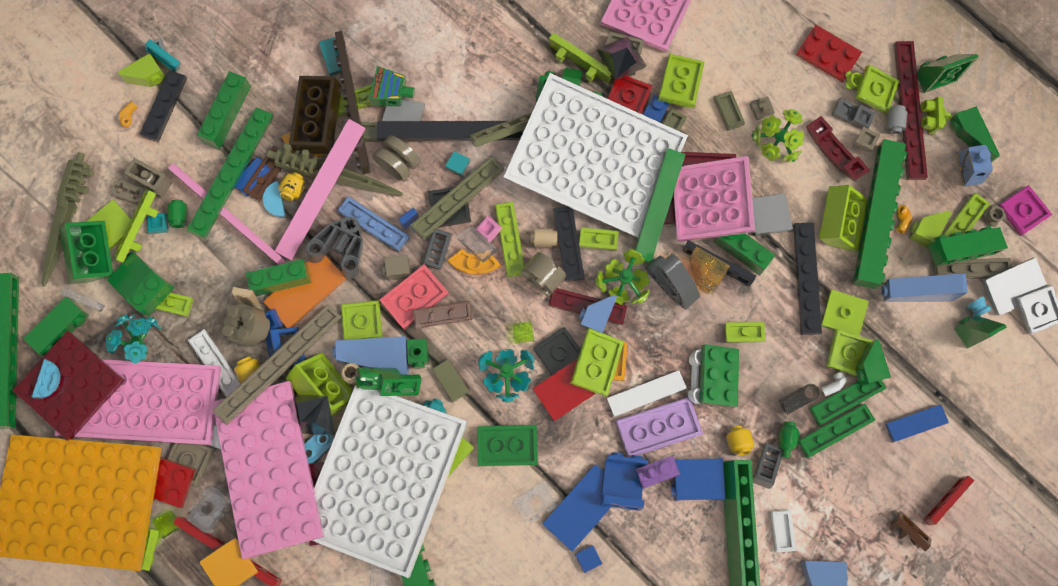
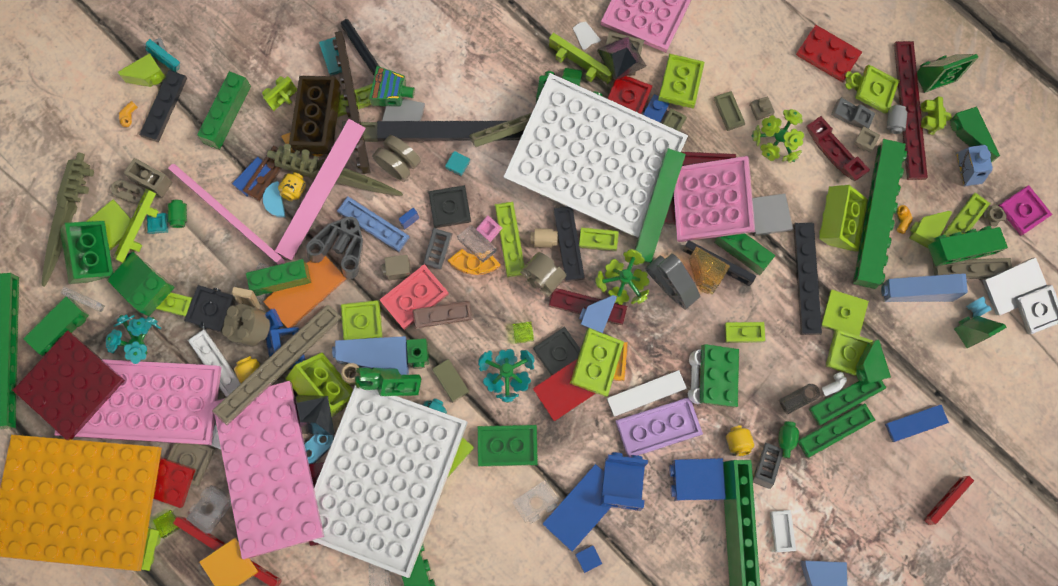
(47, 380): medium azure tile -> none
(209, 308): none -> black plate
(230, 173): green plate -> none
(280, 93): none -> lime hips
(359, 45): none -> black axle
(457, 198): olive tile -> none
(585, 35): none -> white sticker
(658, 472): medium lavender plate -> none
(908, 527): reddish brown plate -> none

